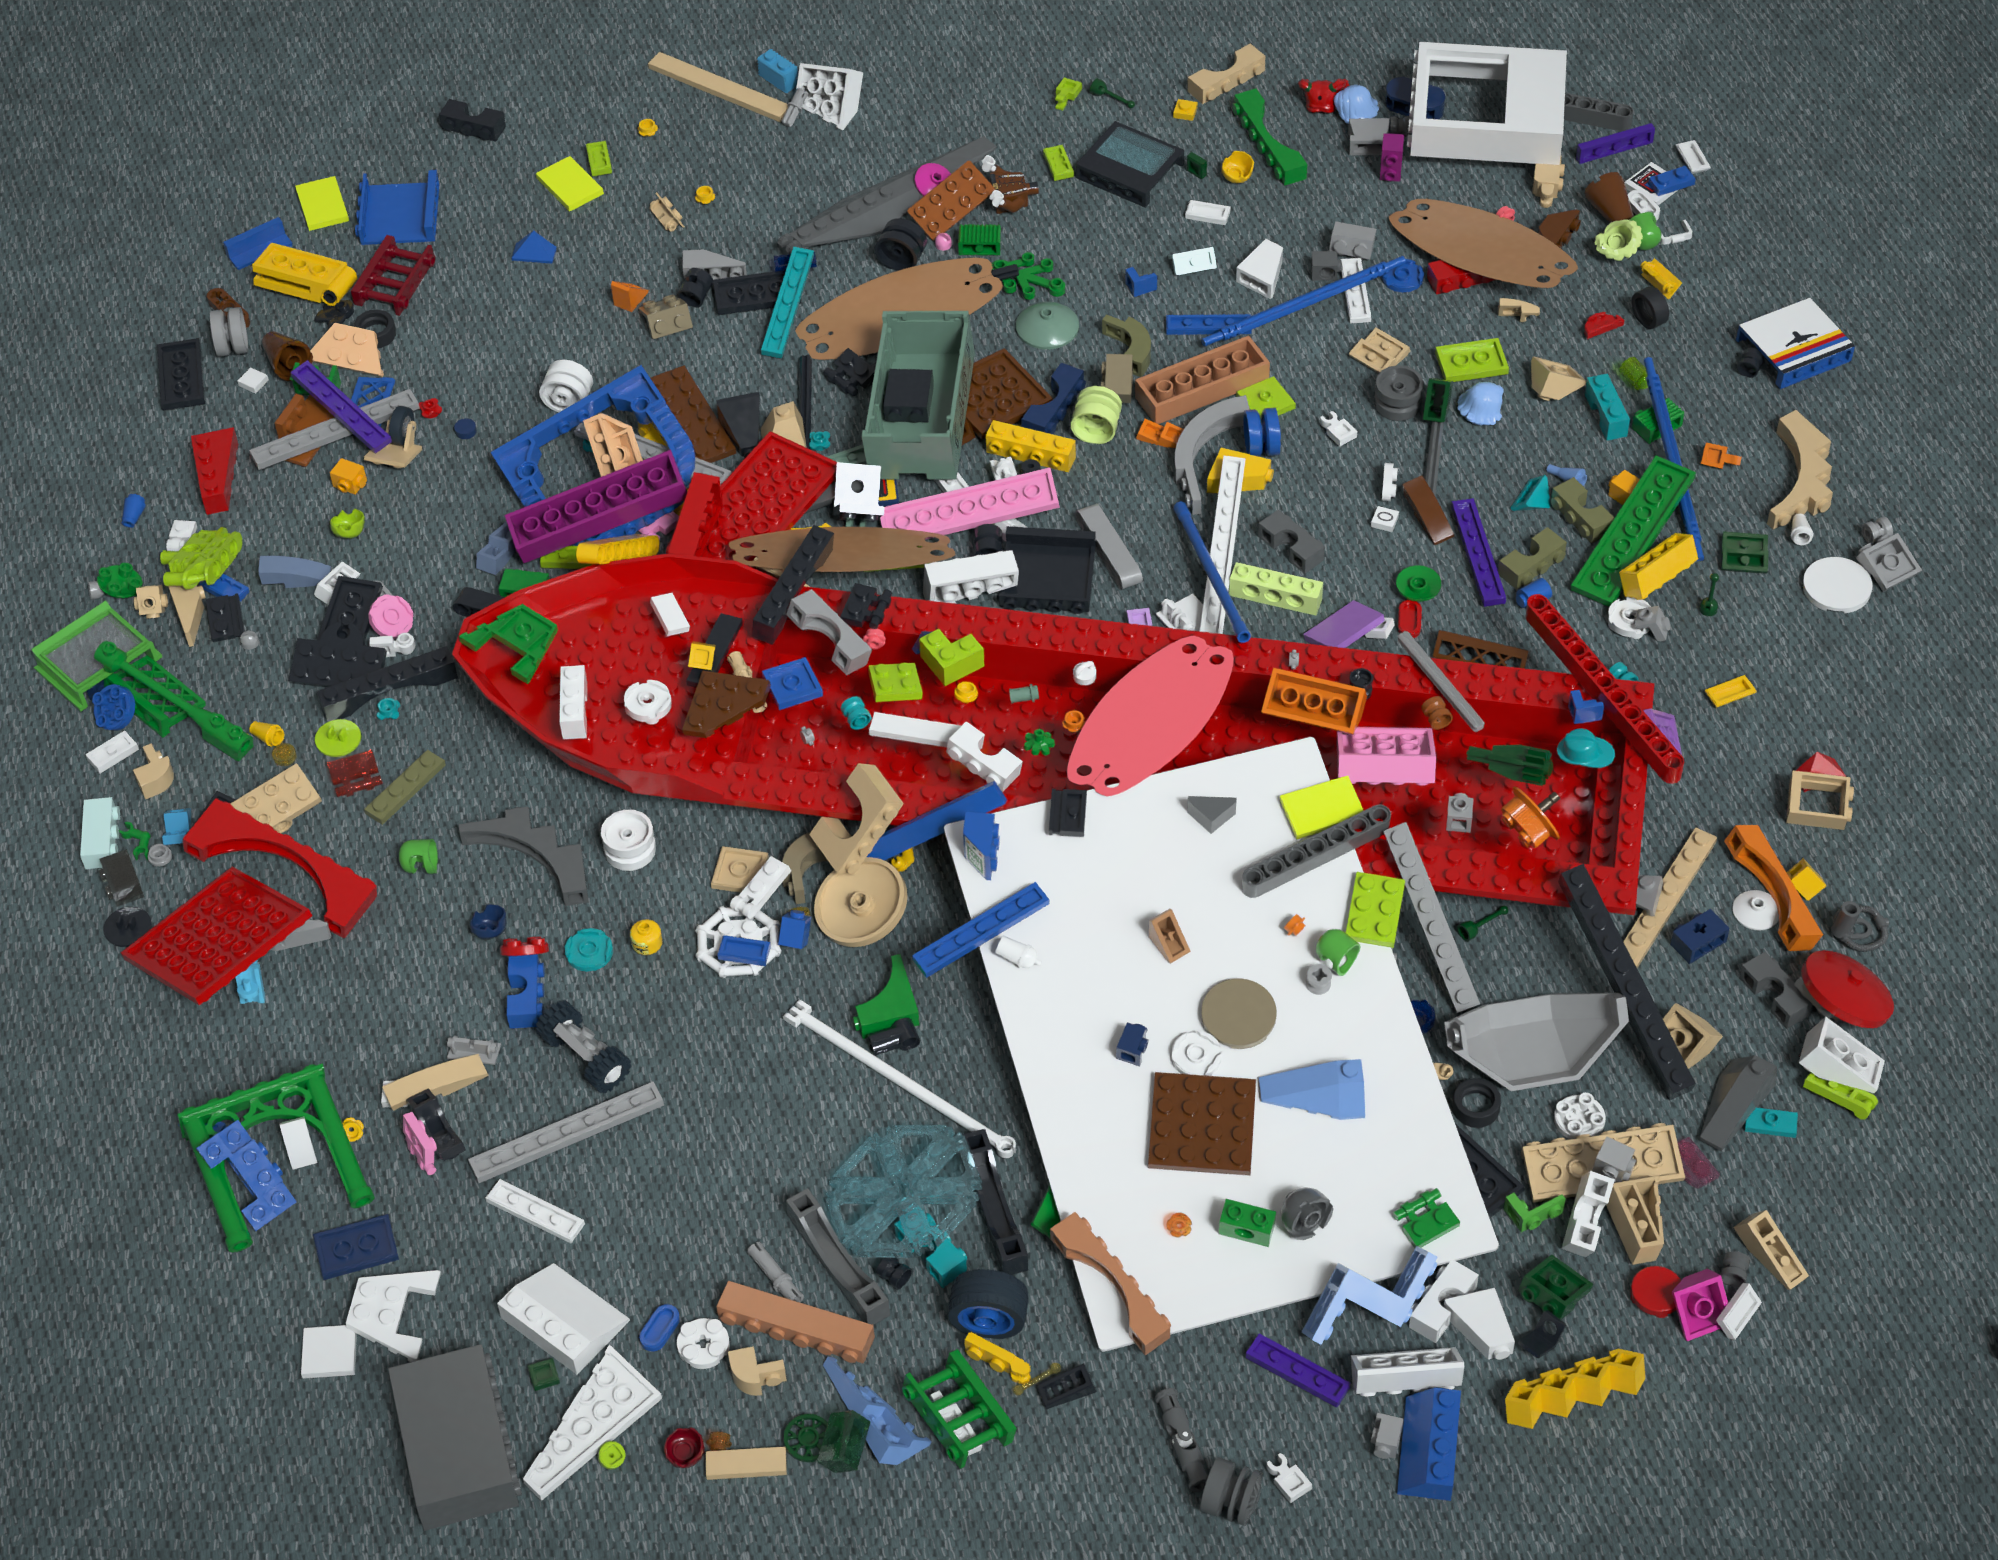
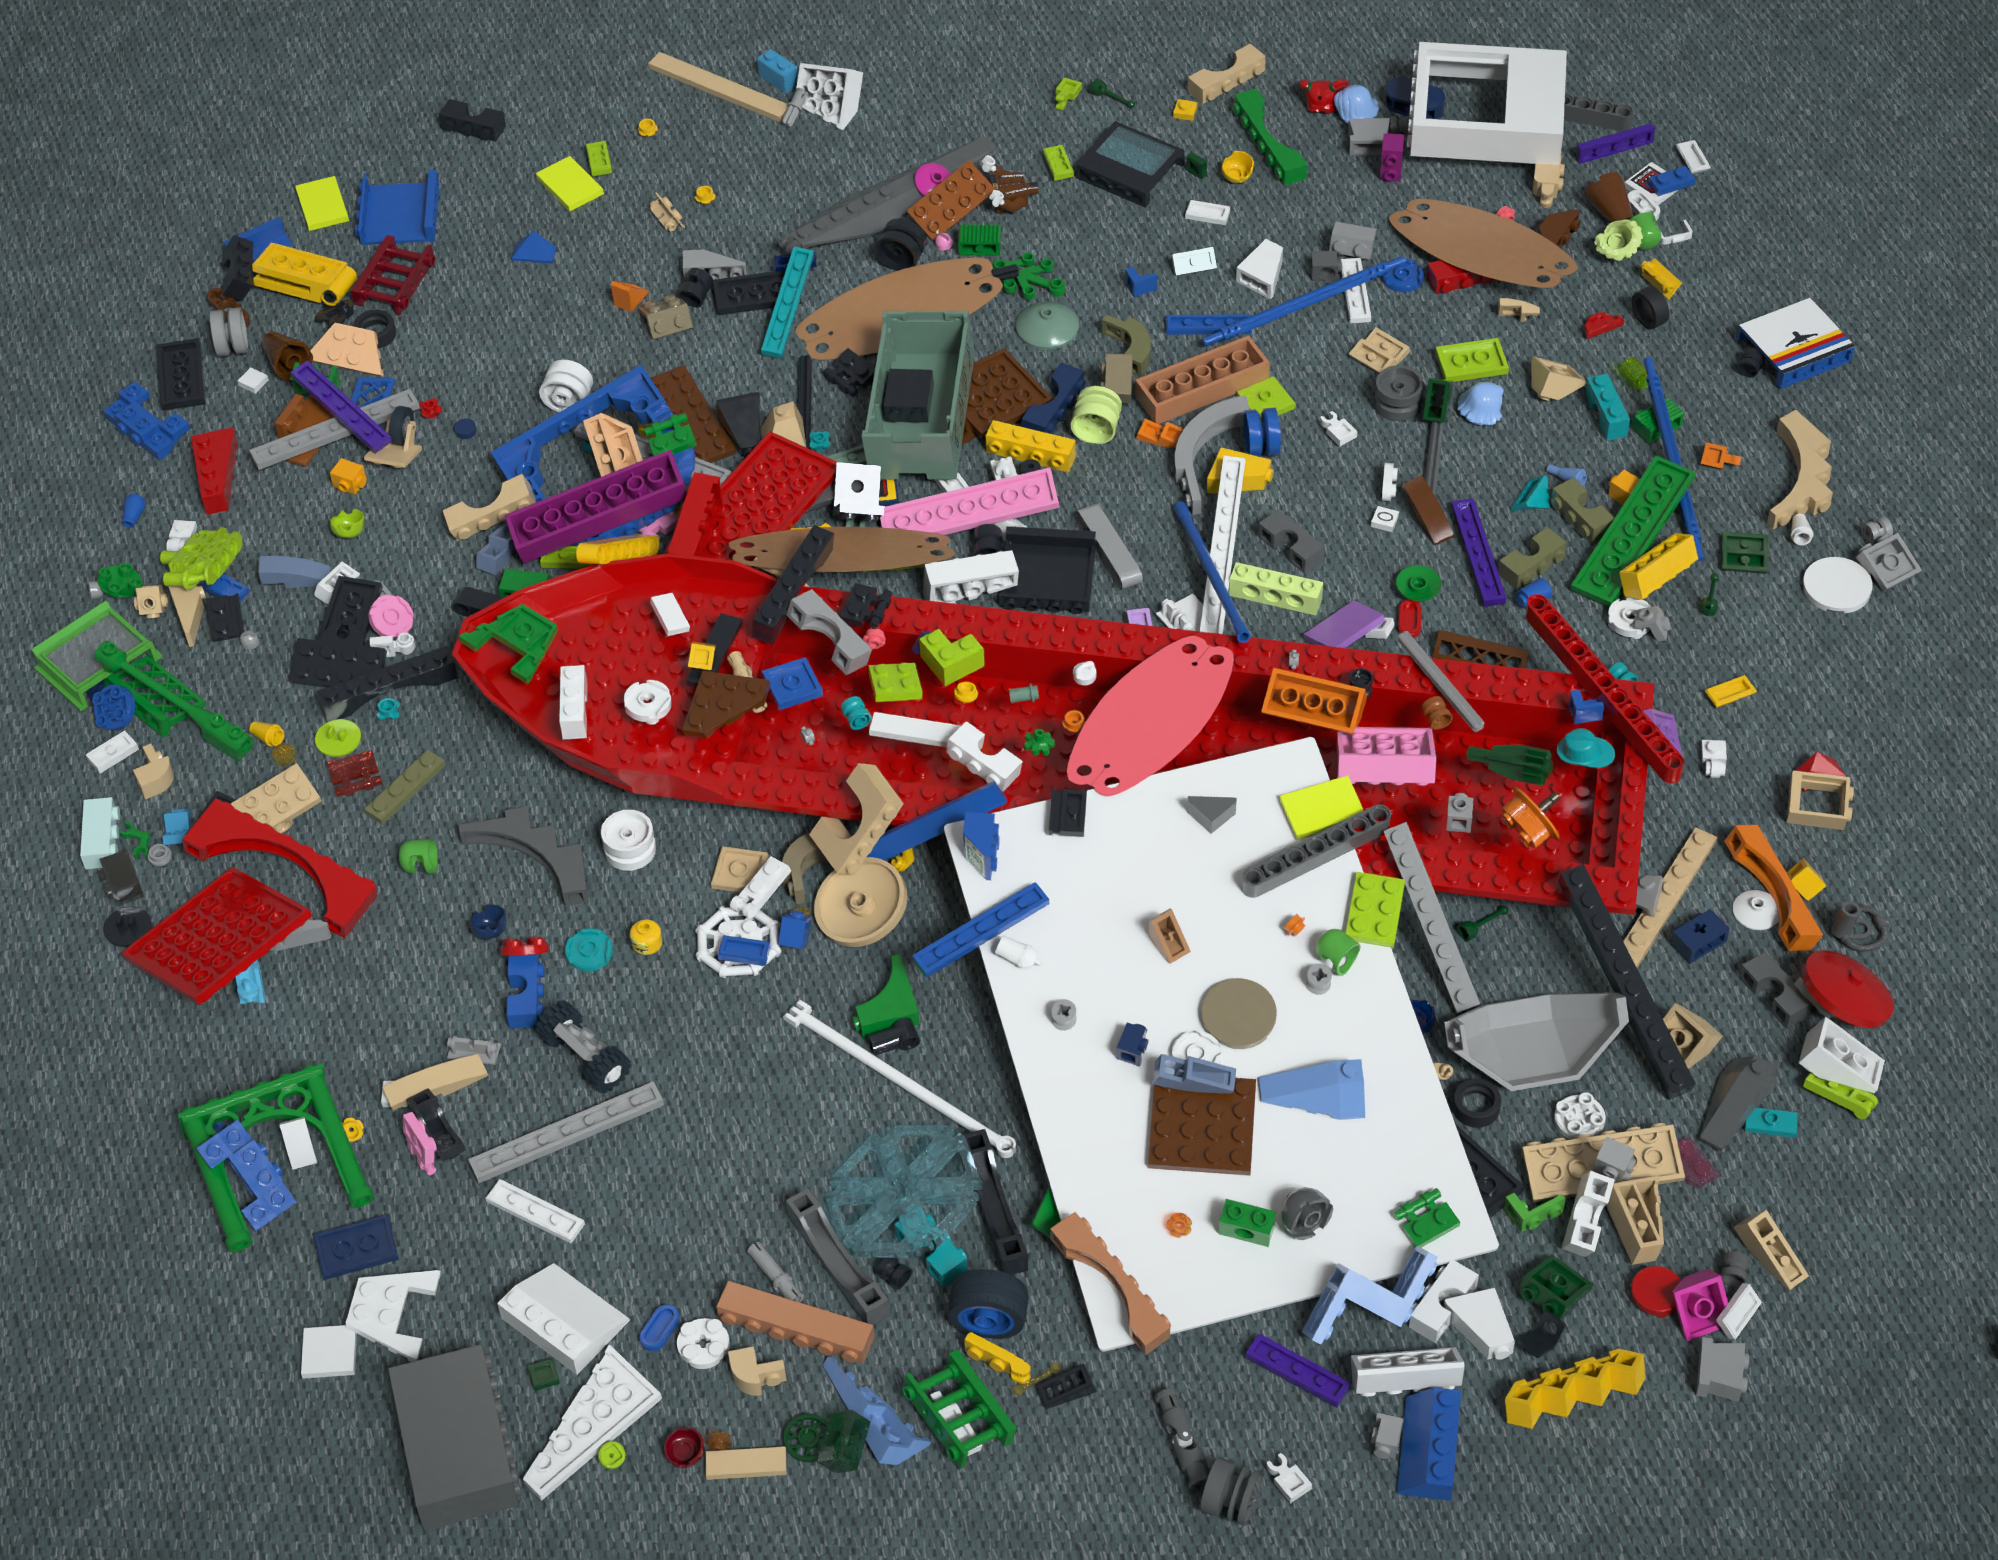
(141, 425): none -> blue bracket
(239, 260): none -> black arch
(466, 521): none -> tan arch
(675, 440): none -> green plate
(1061, 1020): none -> light grey wheel
(1193, 1075): none -> sand blue slope
(1714, 757): none -> white plate
(1722, 1369): none -> light grey hips

